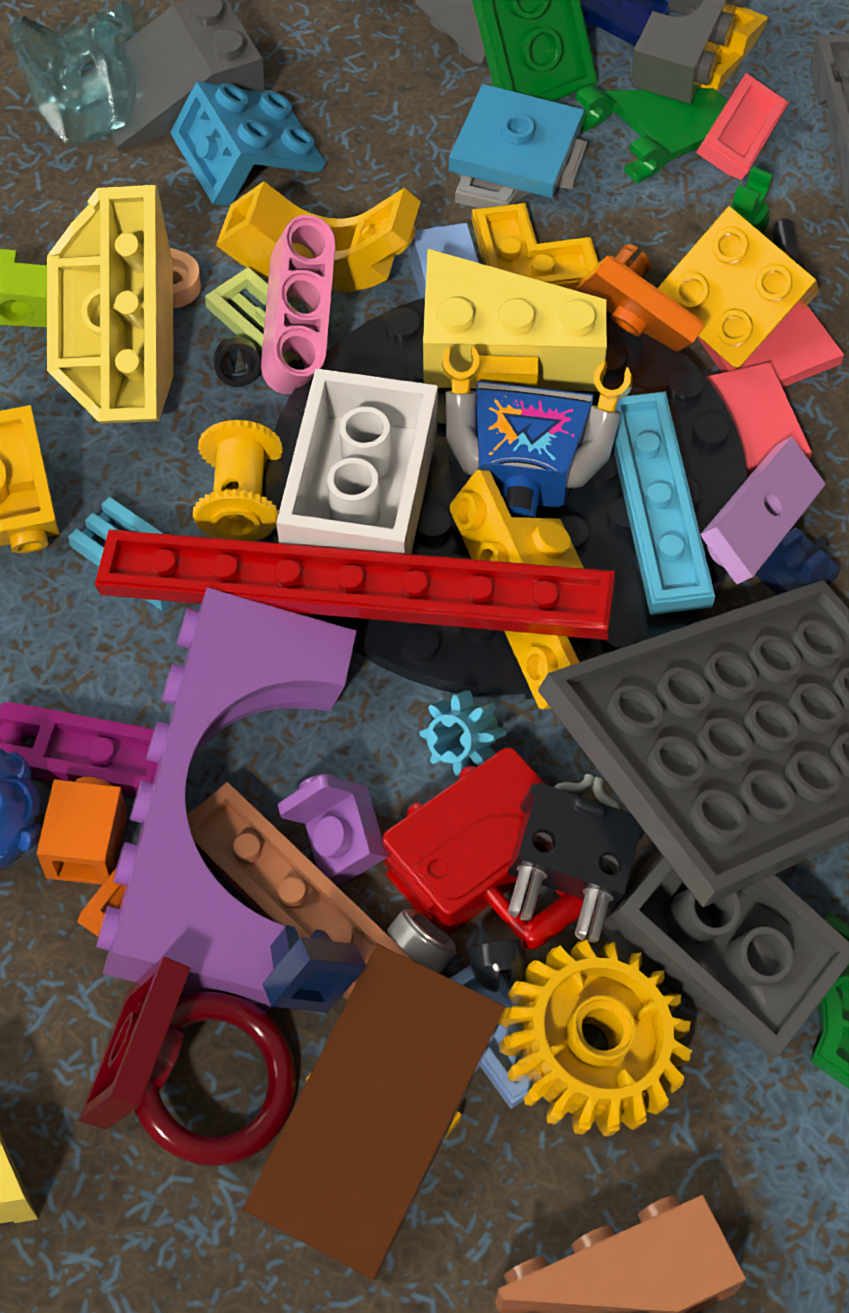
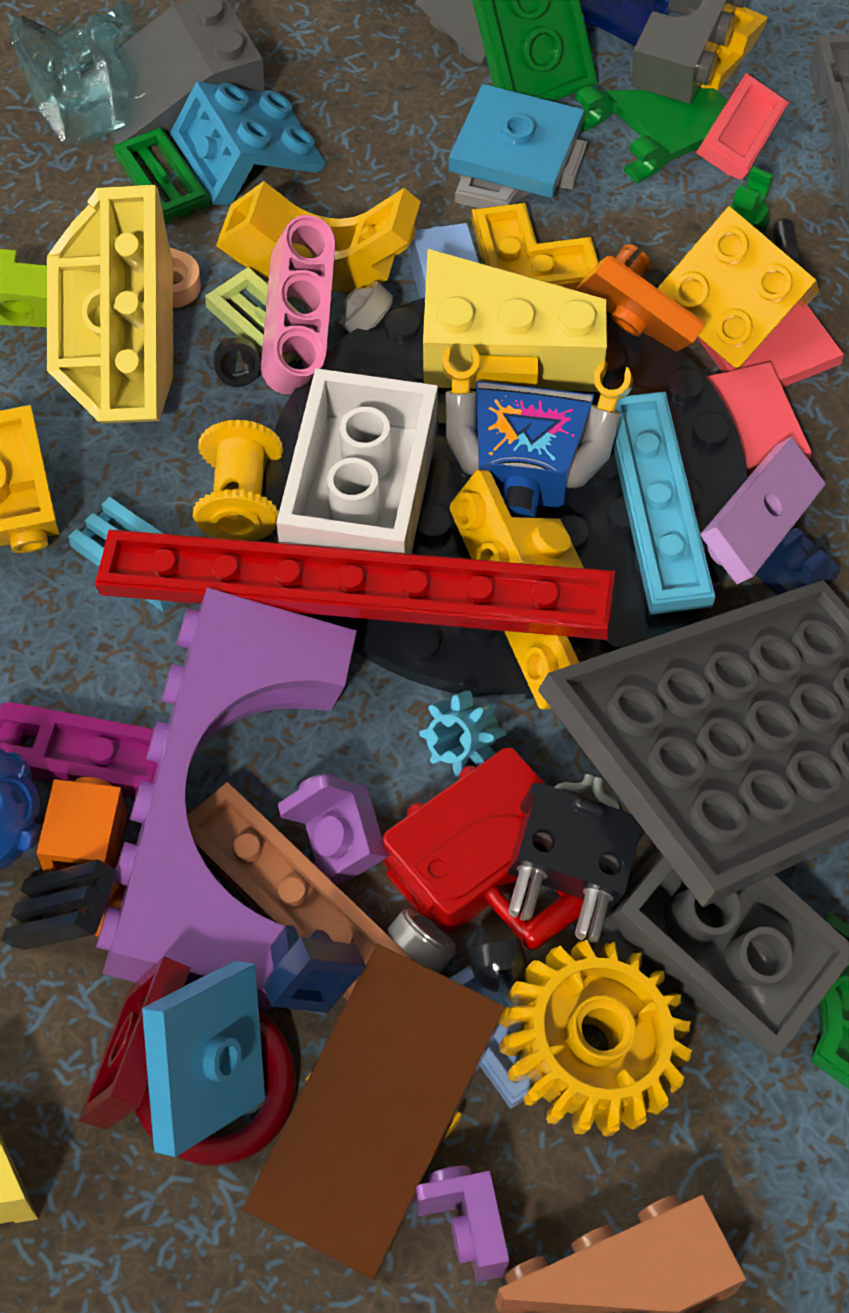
(62, 894): none -> black tile
(178, 205): none -> green tile
(203, 1057): none -> dark azure plate
(365, 307): none -> light grey tile
(479, 1231): none -> medium lavender bracket

